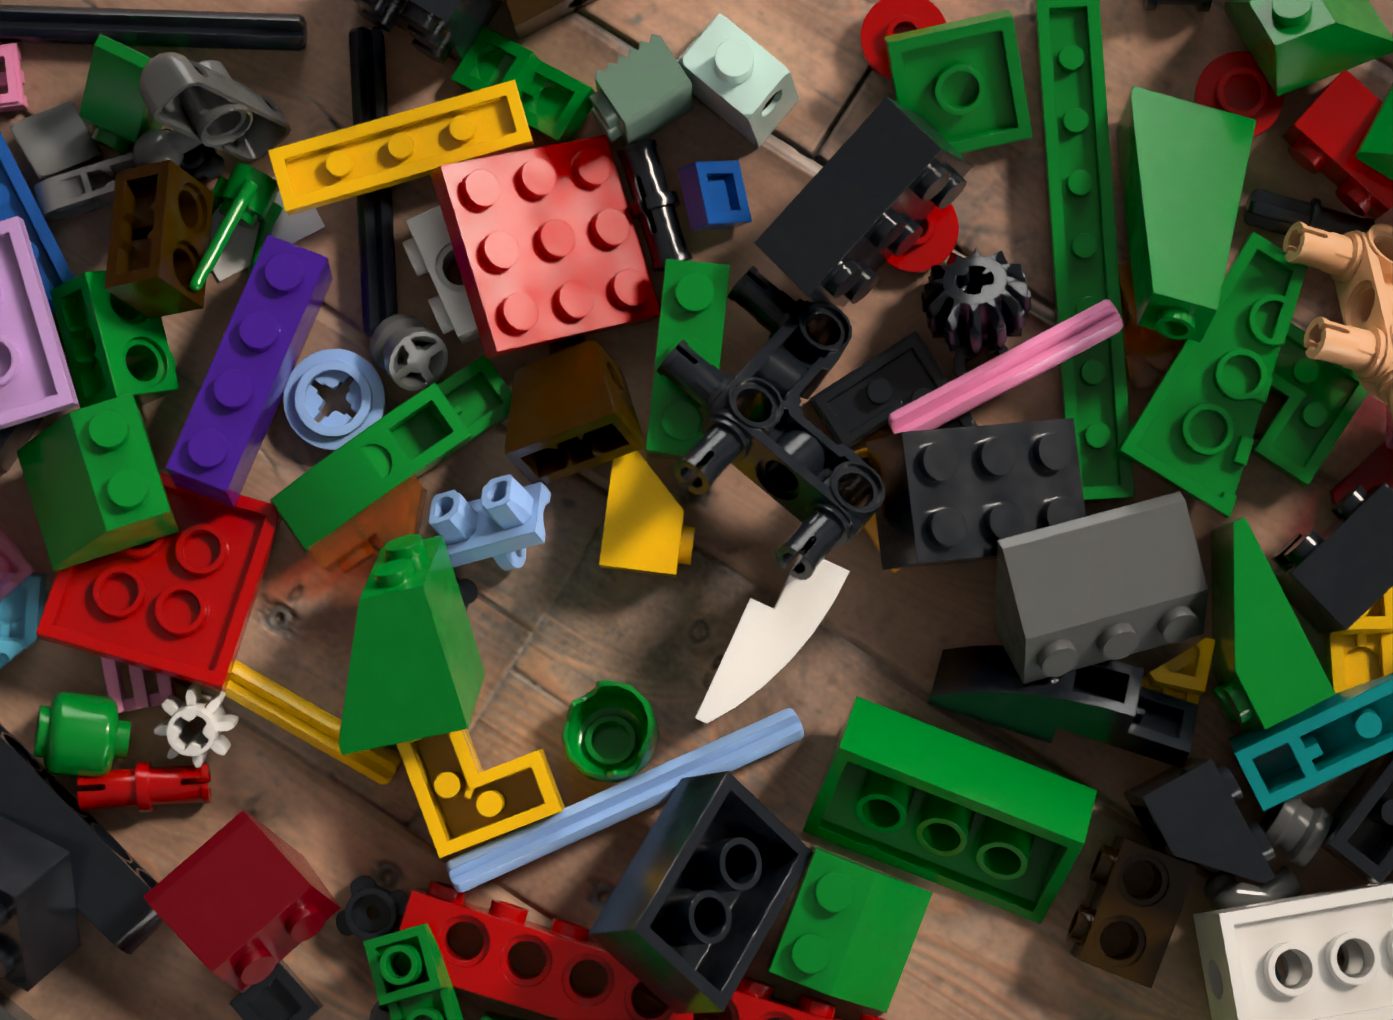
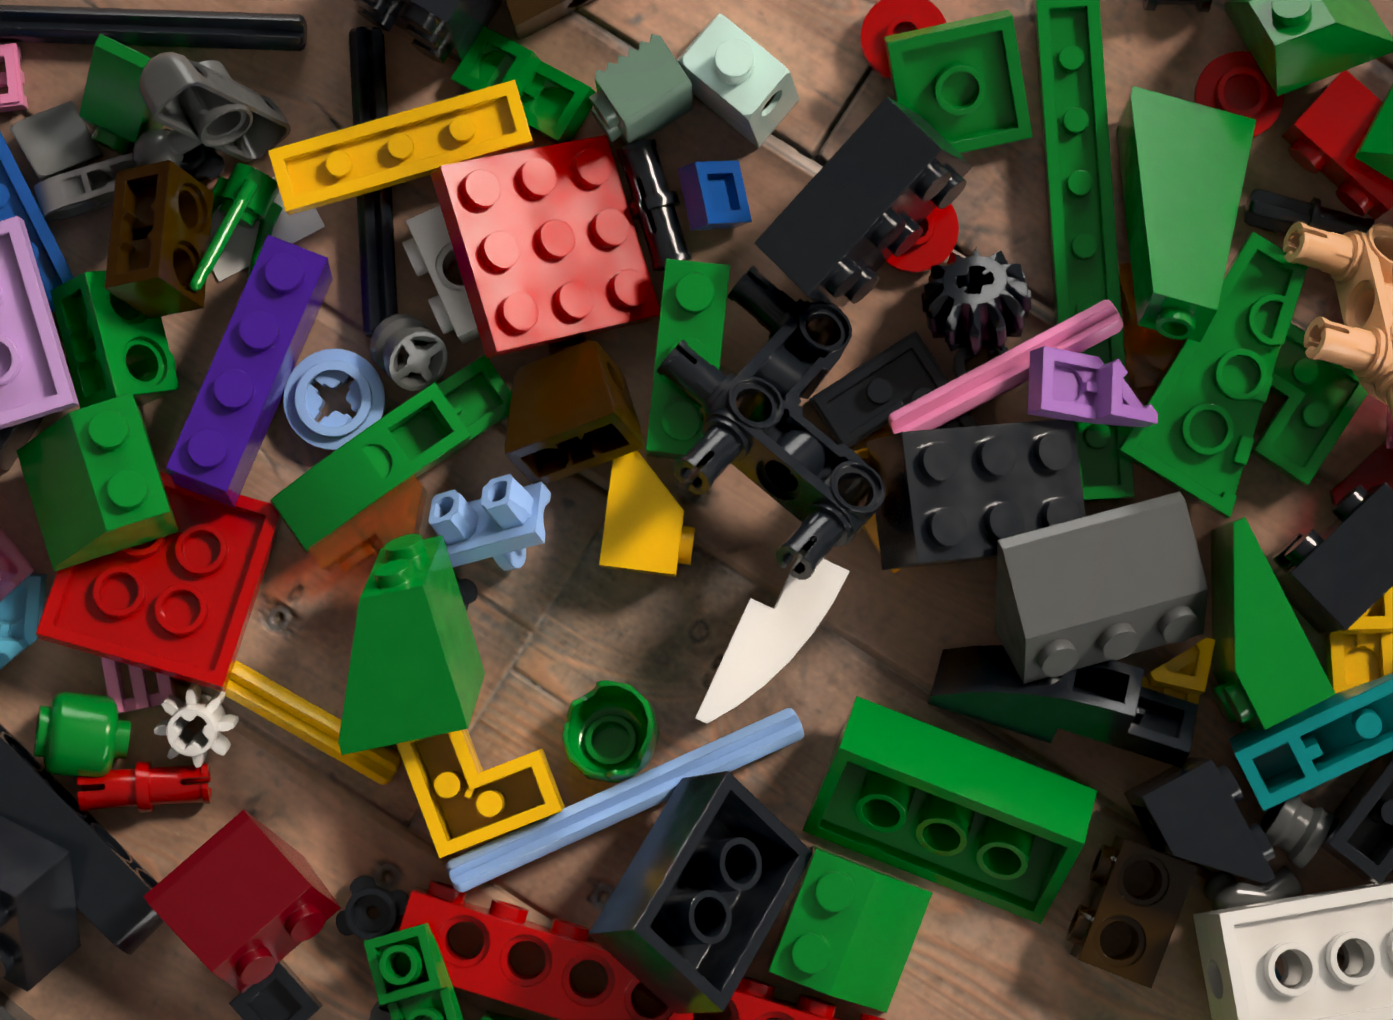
(1083, 390): none -> medium lavender slope

